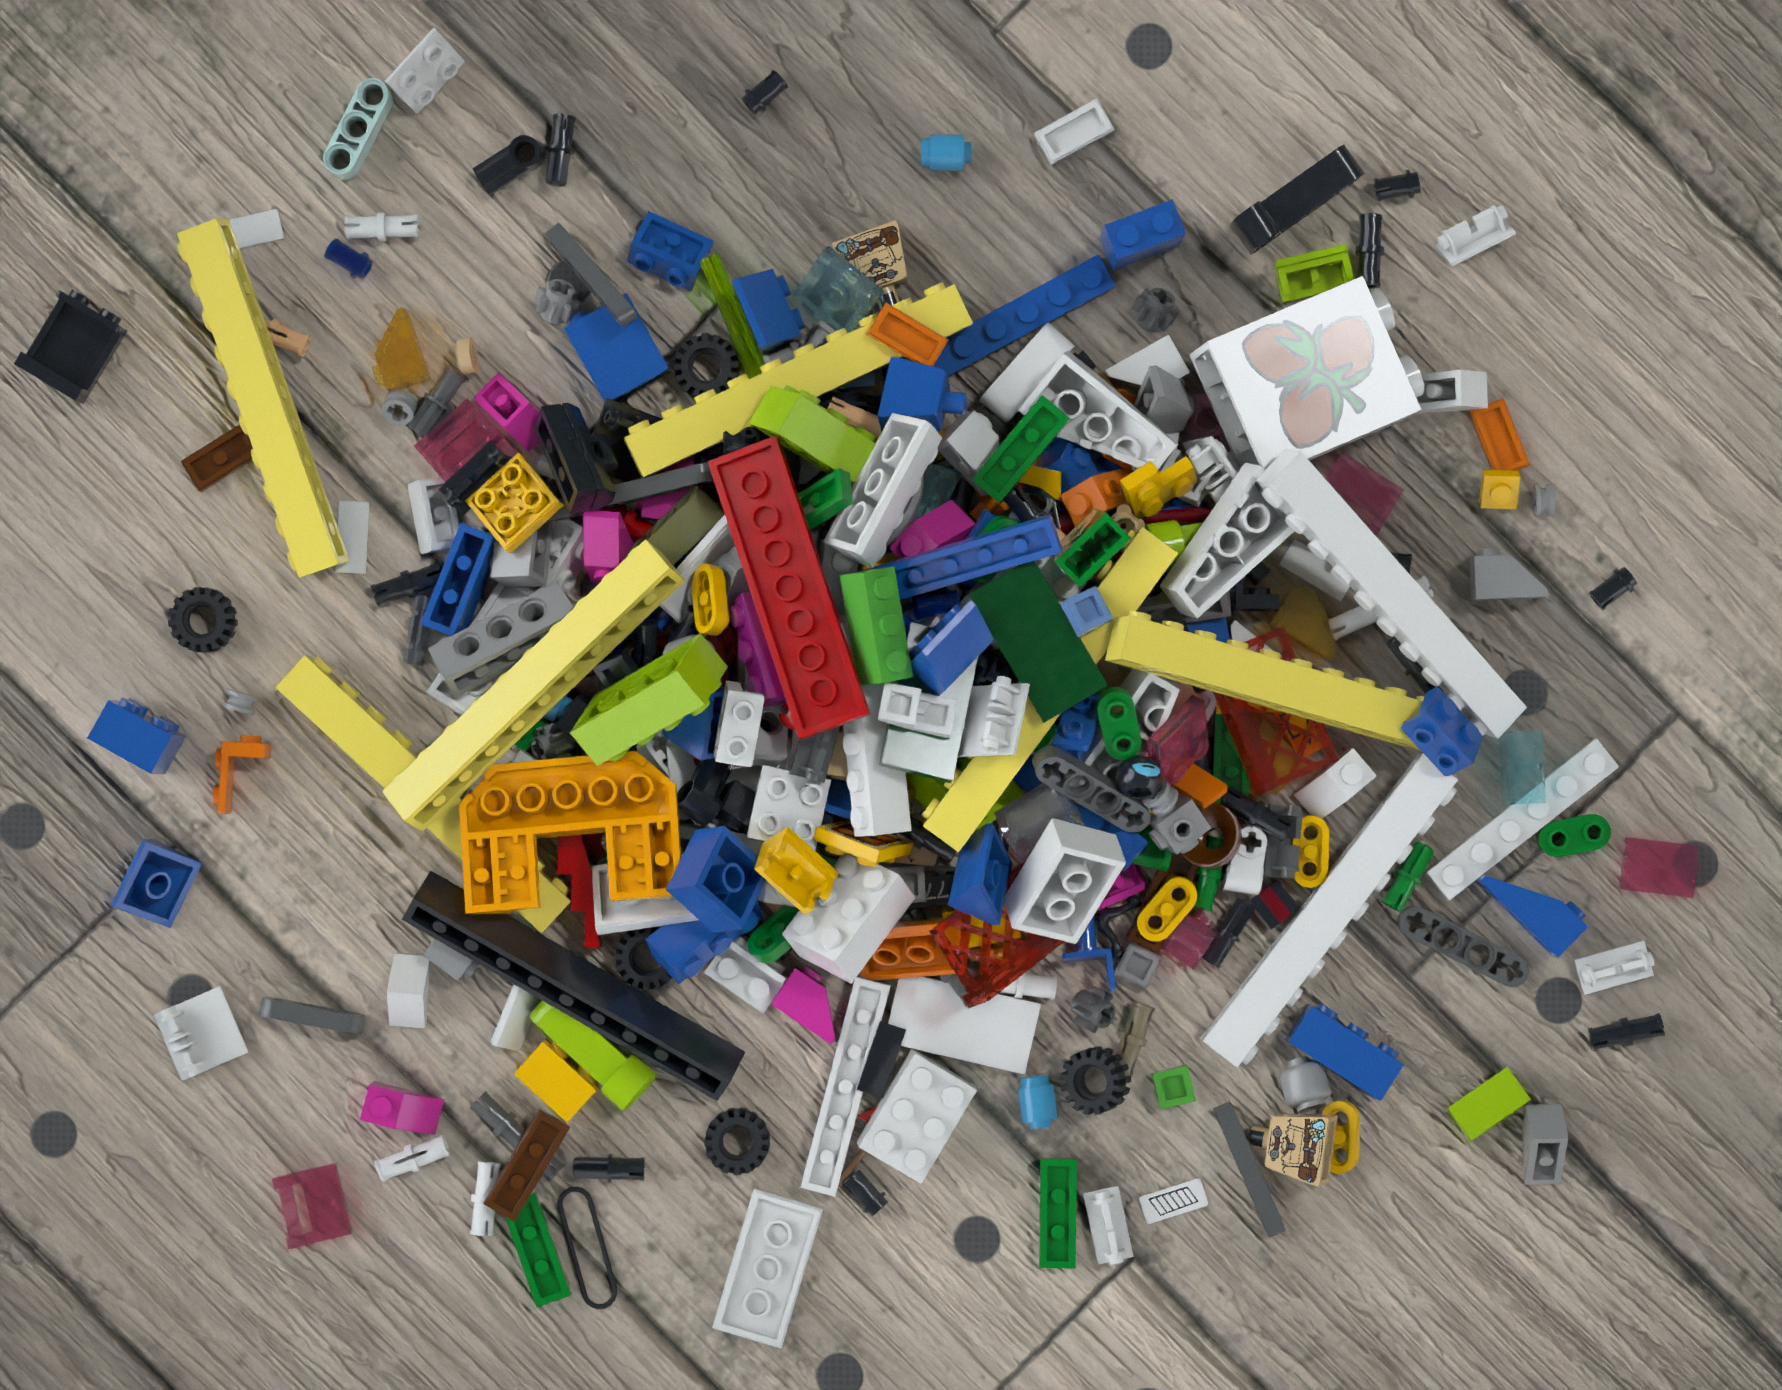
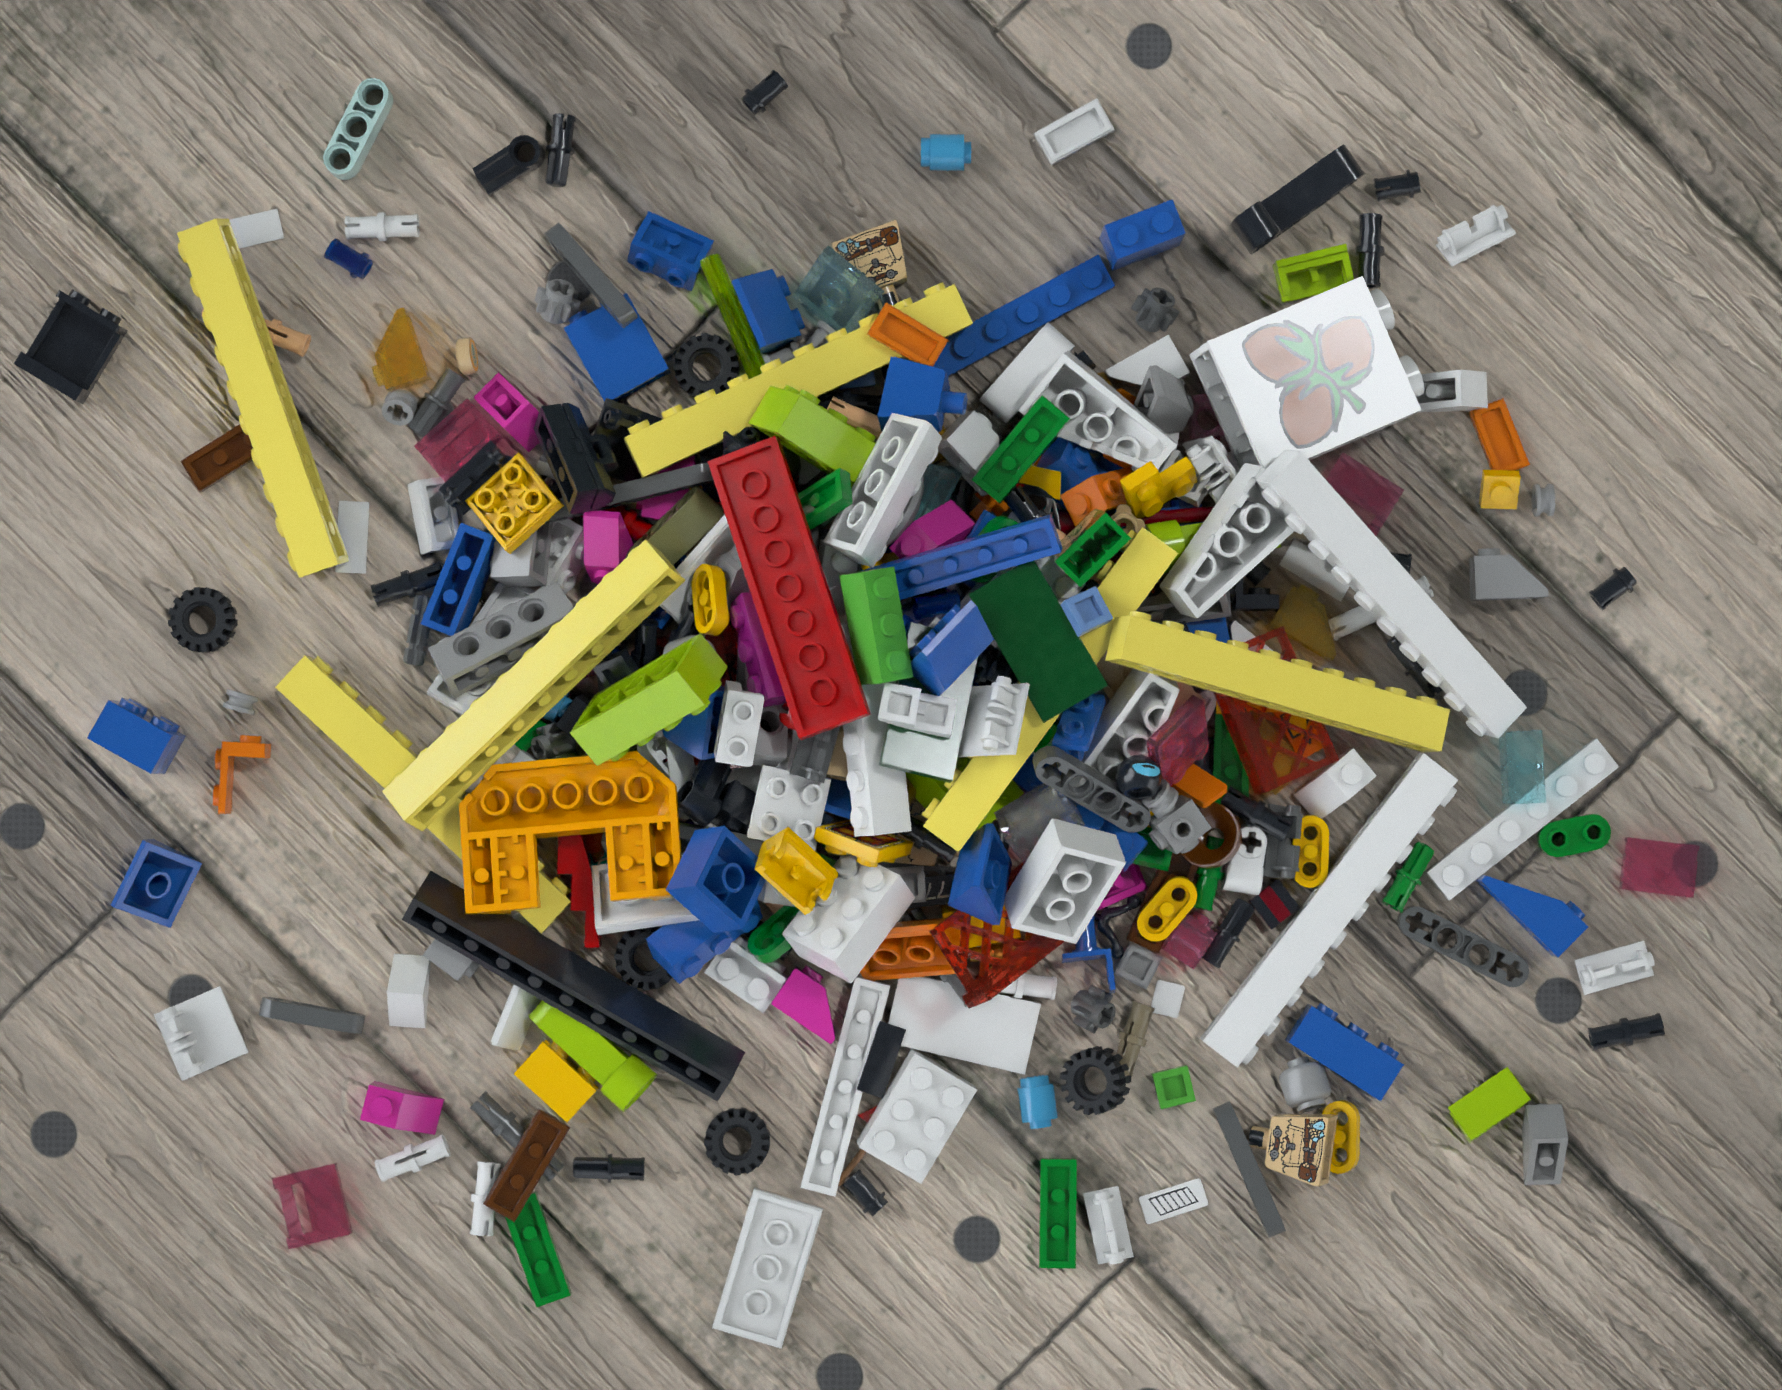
(425, 71): white hinge -> none
(573, 1253): black piece -> none
(1118, 725): green plate -> none
(1167, 998): none -> white sticker
(1443, 733): blue bracket -> none

